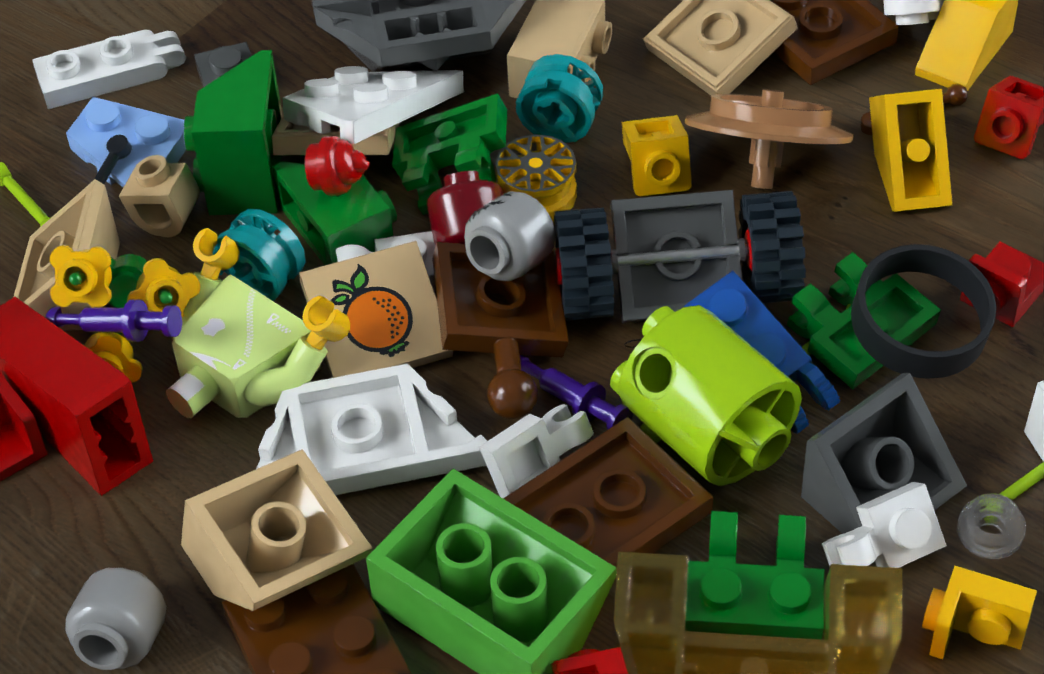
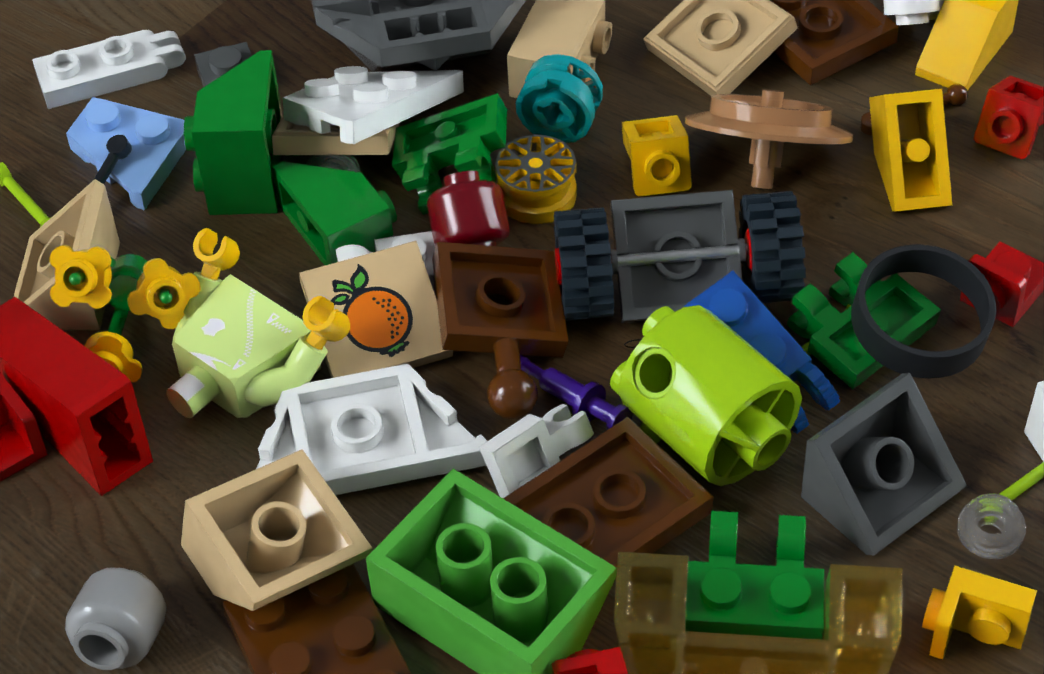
(132, 320): dark purple piece -> none
(160, 195): tan plate -> none
(264, 257): teal wheel -> none
(334, 165): red plate -> none
(509, 236): light grey head -> none
(892, 533): white plate -> none

